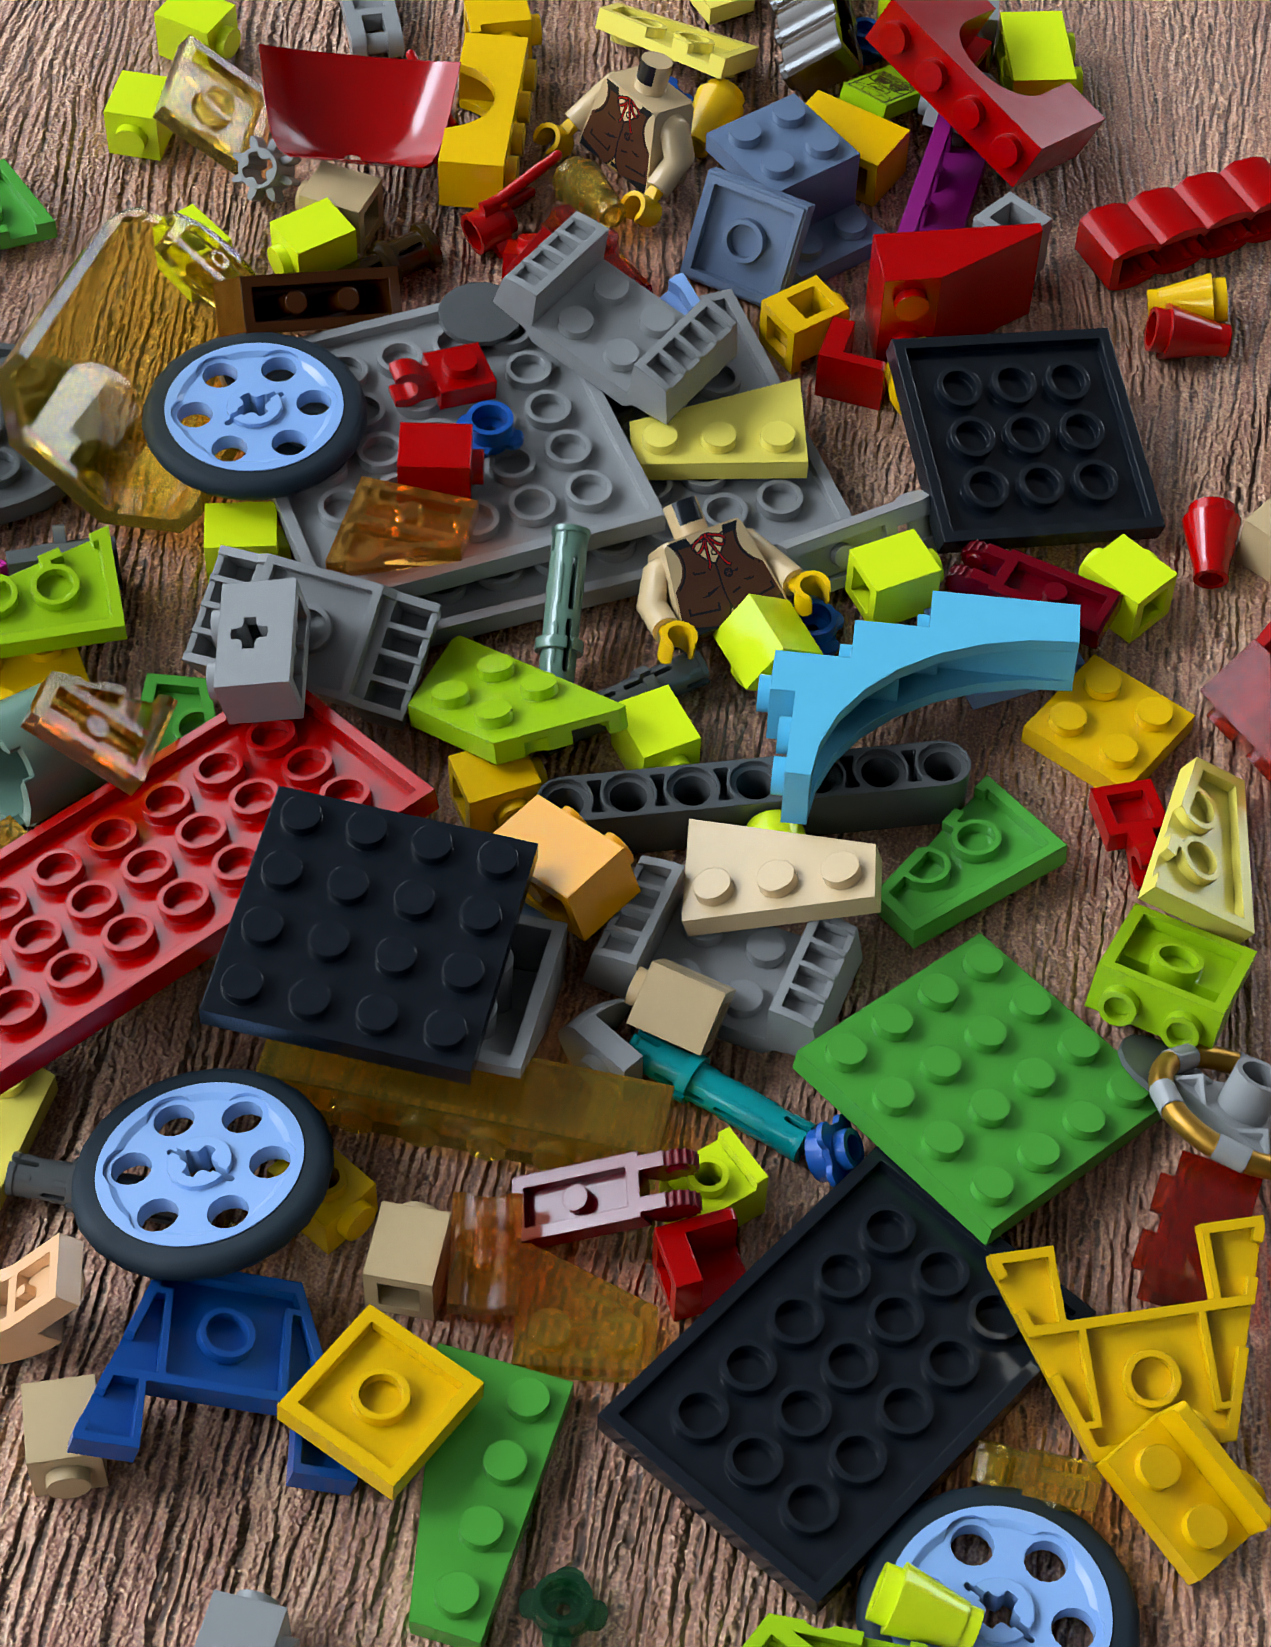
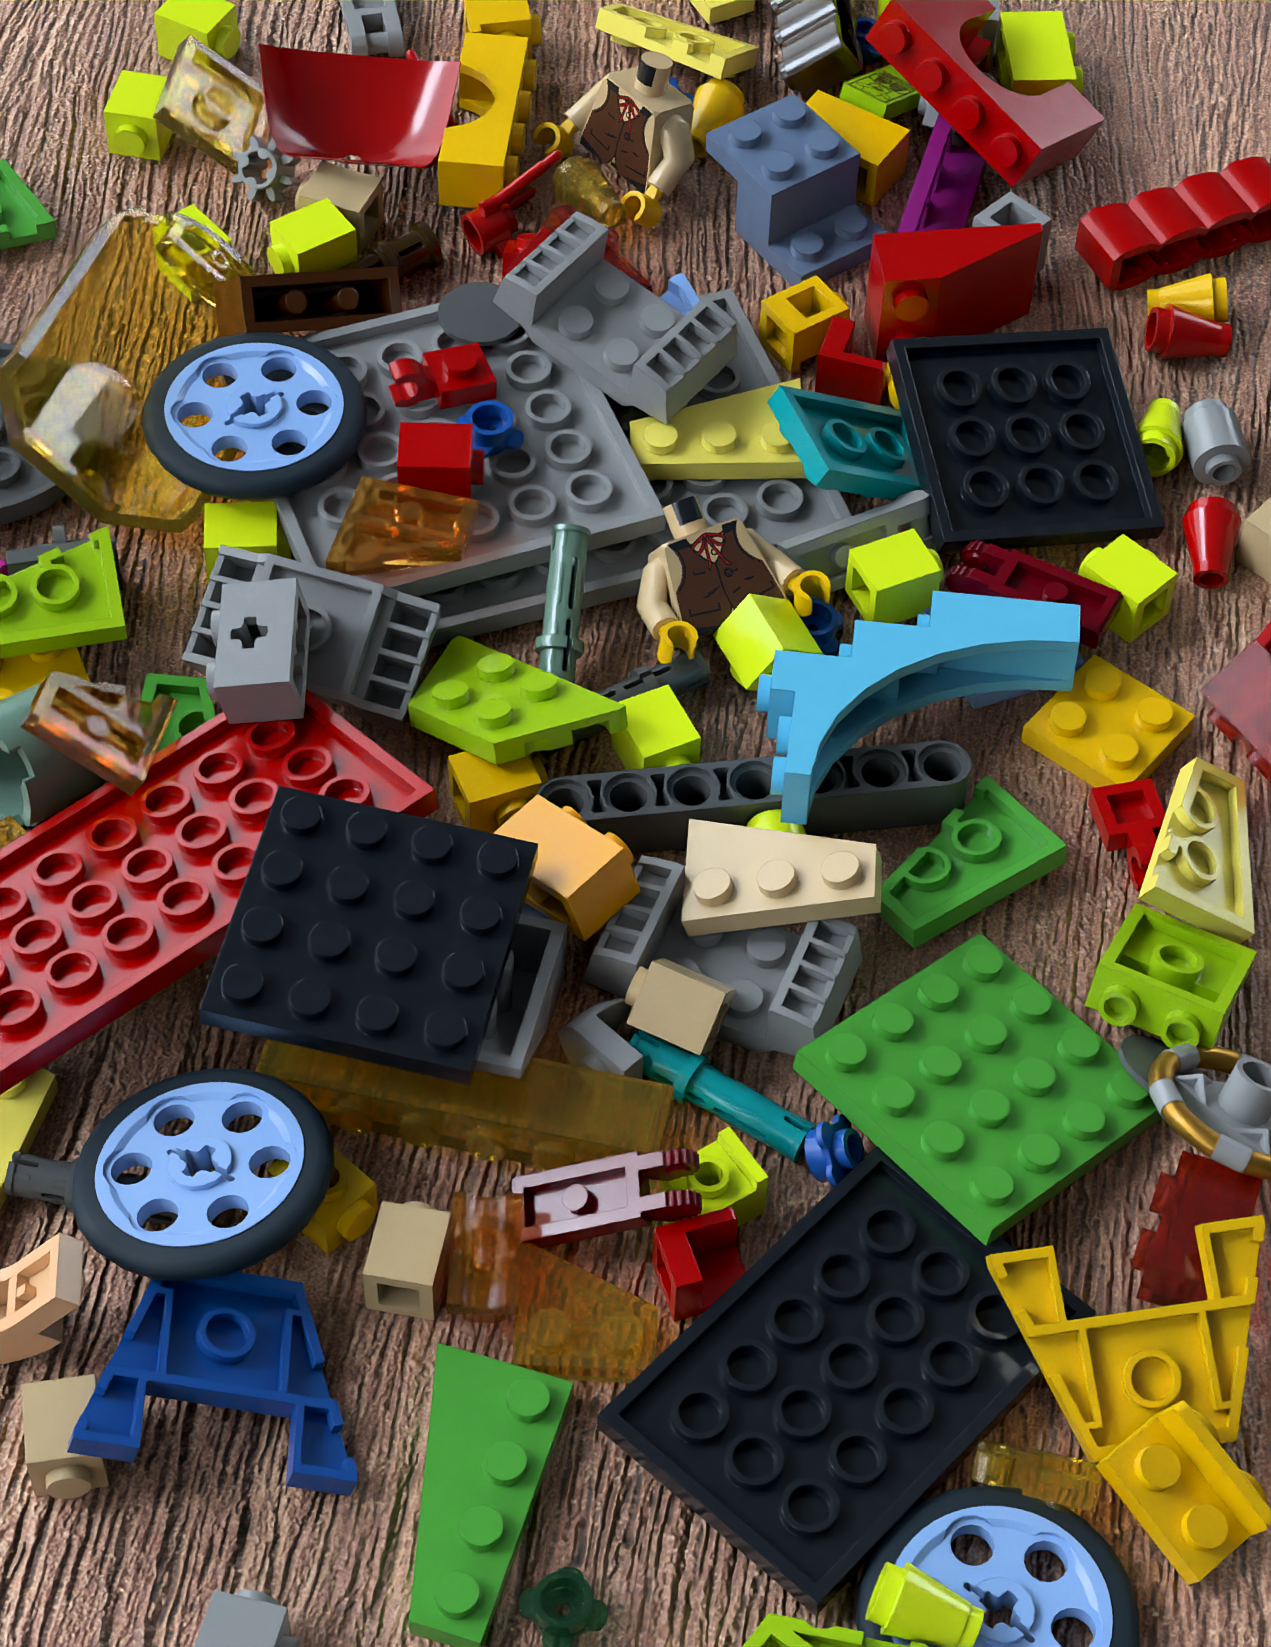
(380, 1401): yellow plate -> none
(746, 237): sand blue plate -> none
(847, 443): none -> teal plate
(1161, 436): none -> neon yellow cone
(1214, 442): none -> light grey brick

